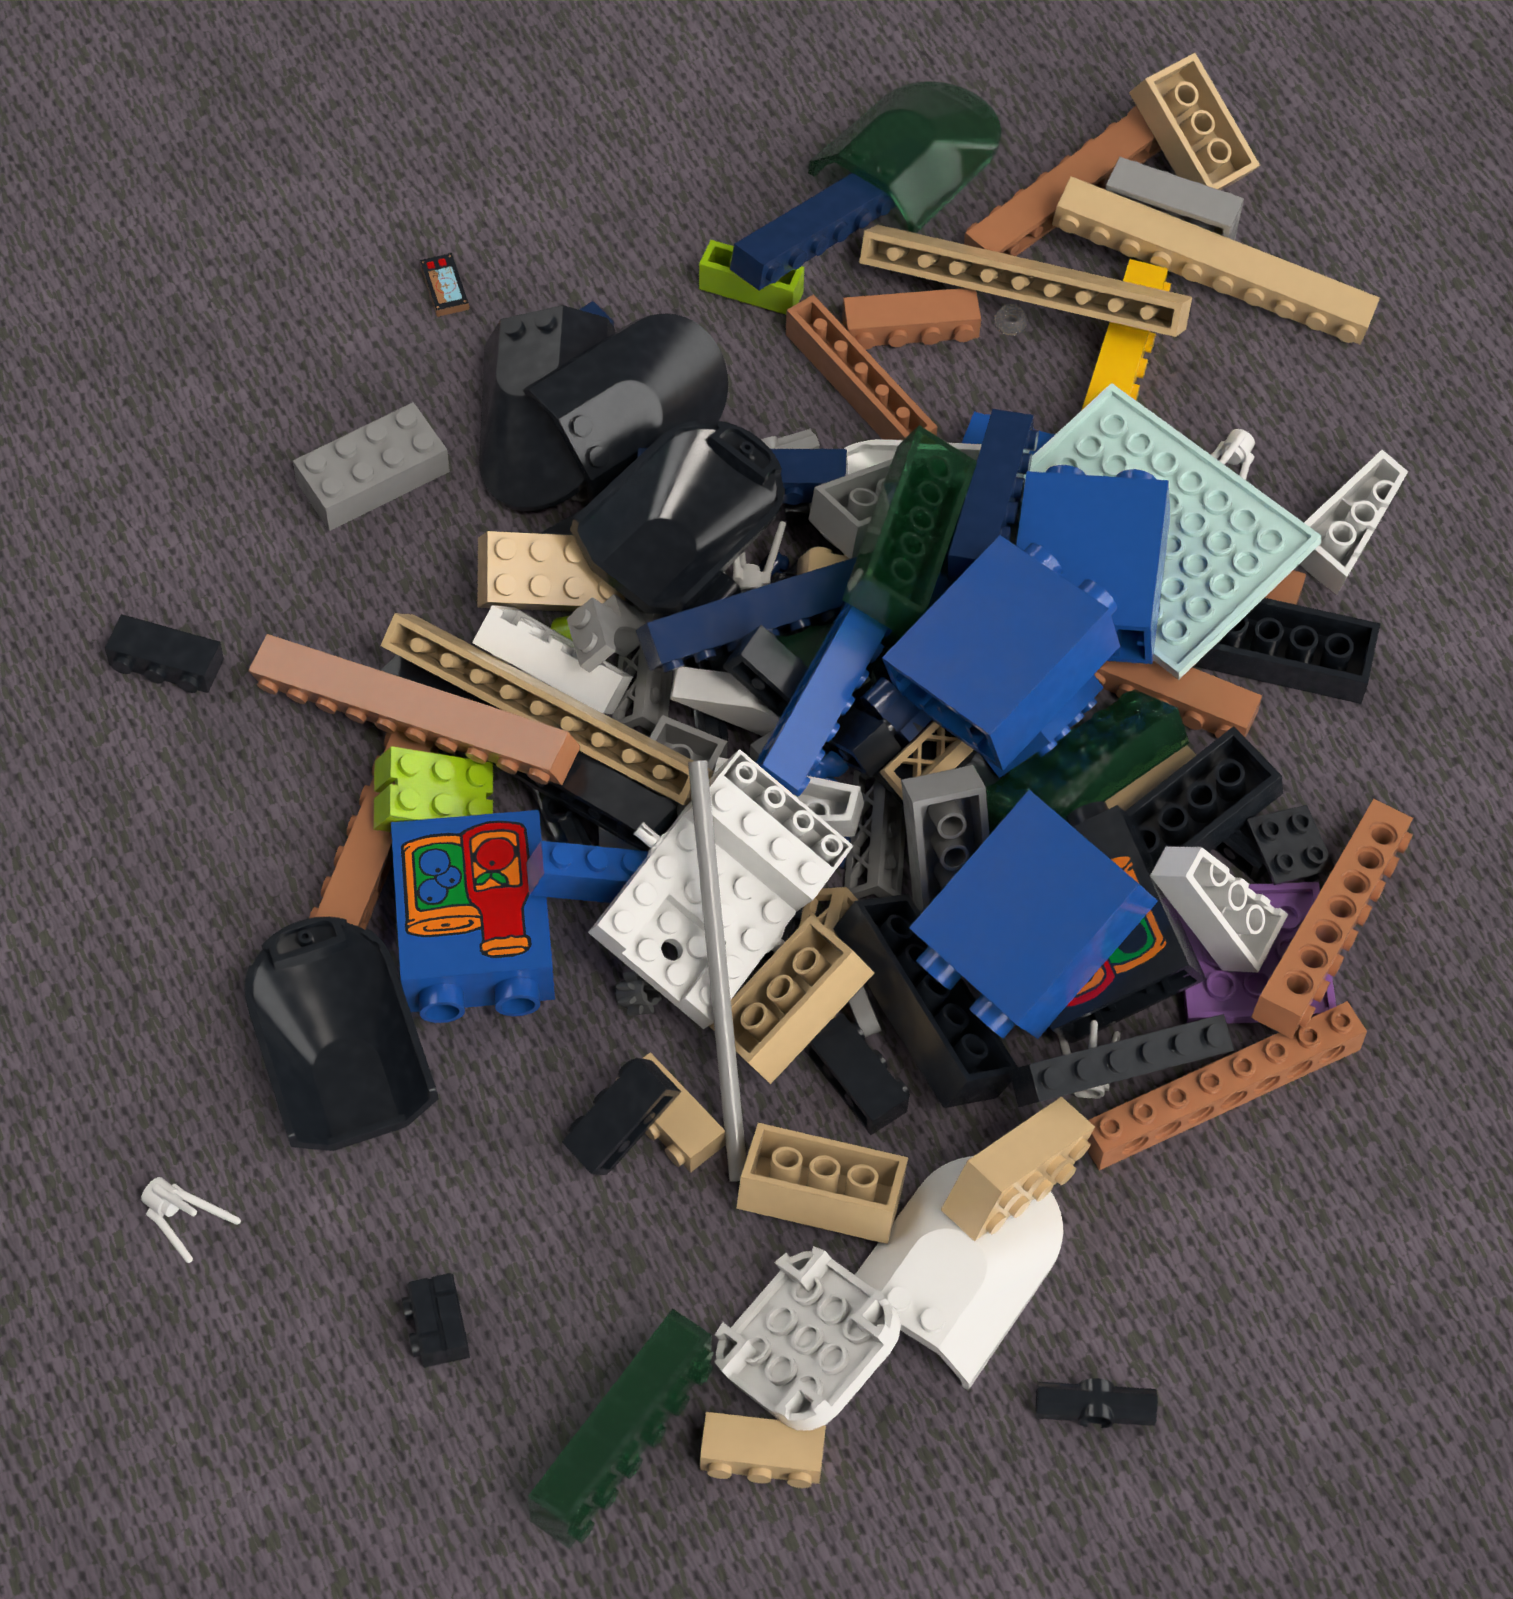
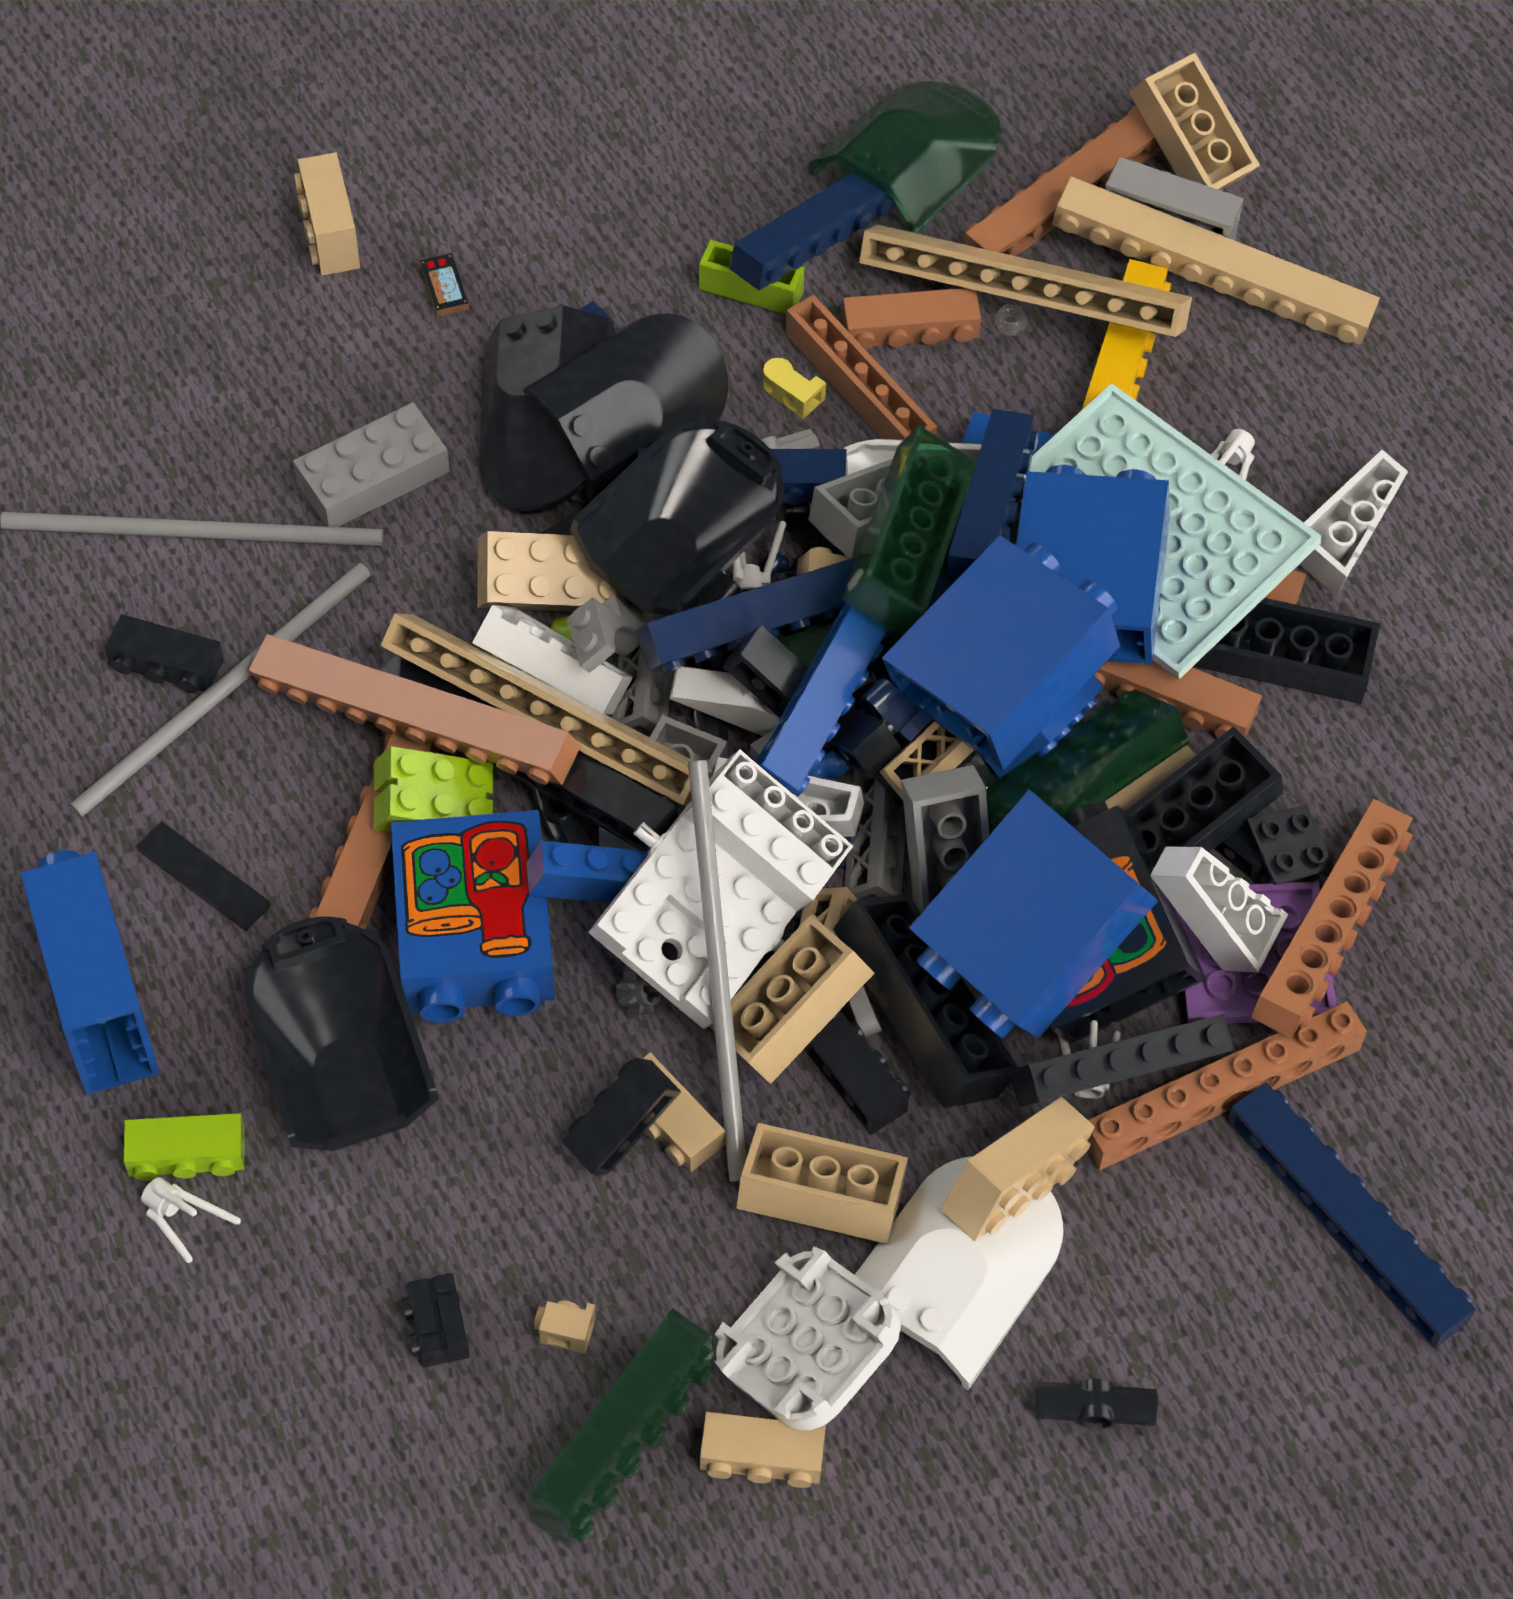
(89, 971): none -> blue brick
(184, 1146): none -> lime brick
(192, 529): none -> light grey piece
(203, 876): none -> black tile
(213, 695): none -> light grey piece
(328, 214): none -> tan brick
(565, 1325): none -> tan brick
(792, 388): none -> light yellow leg
(1351, 1214): none -> dark blue brick

